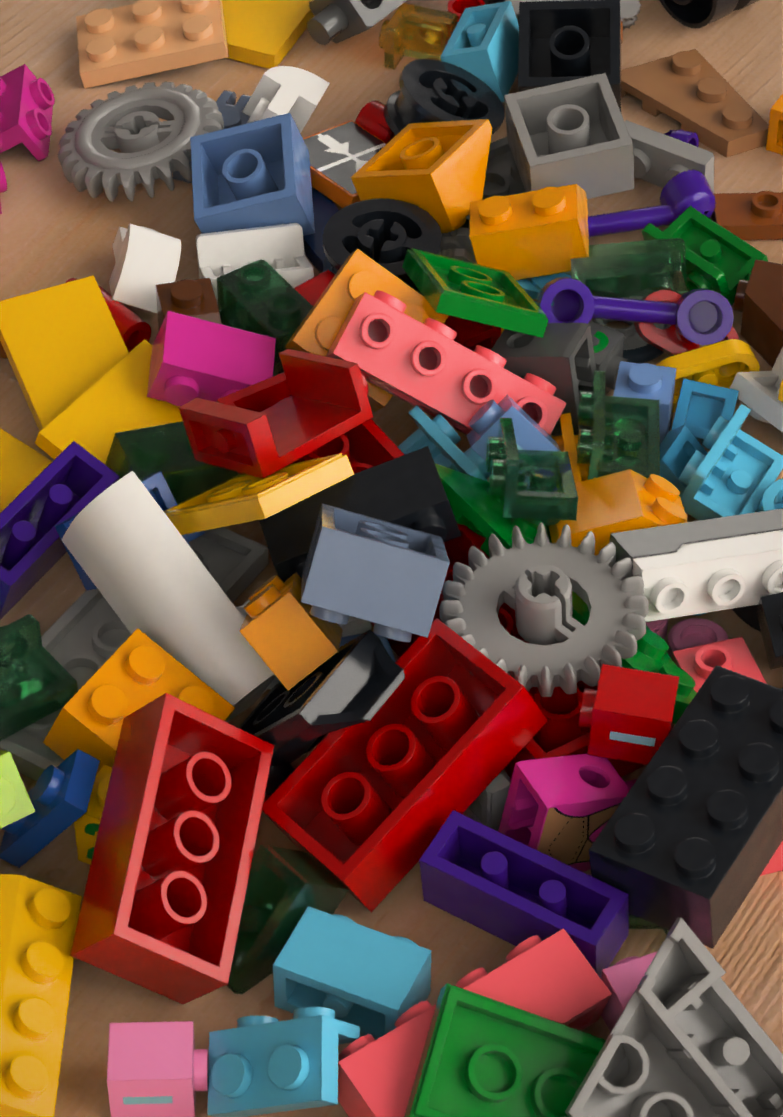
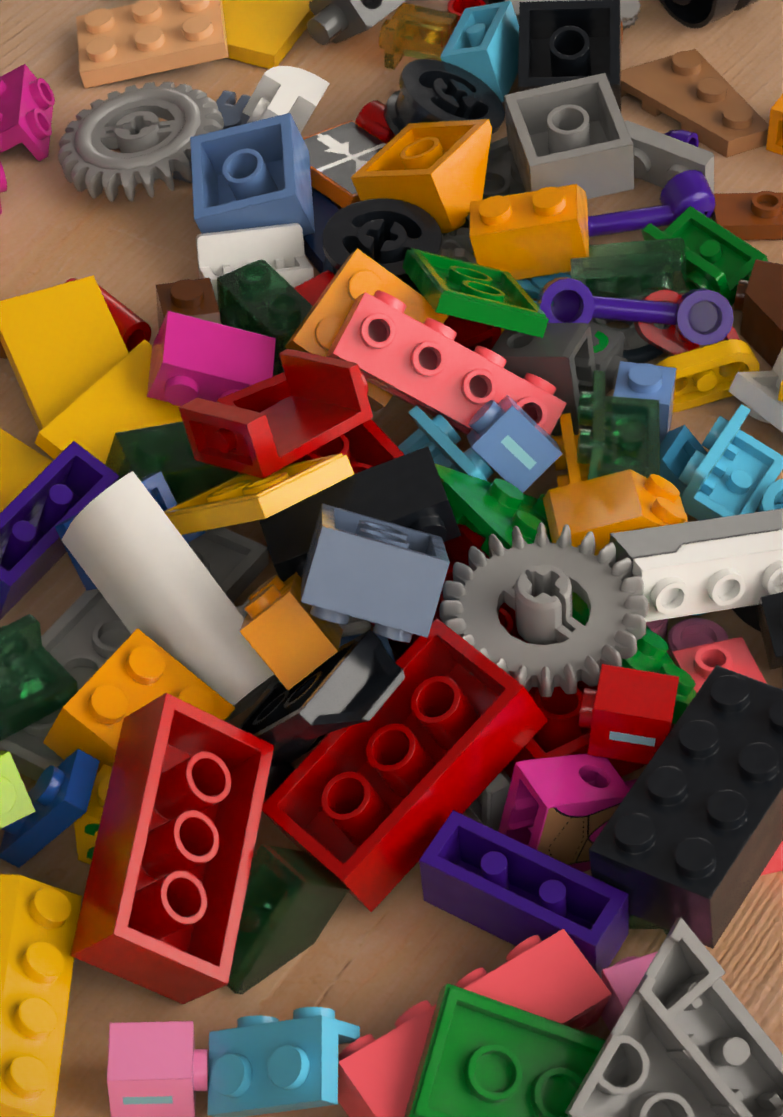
(142, 262): white brick -> none
(351, 970): medium azure brick -> none
(530, 481): clear green bracket -> none
(702, 405): dark azure plate -> none

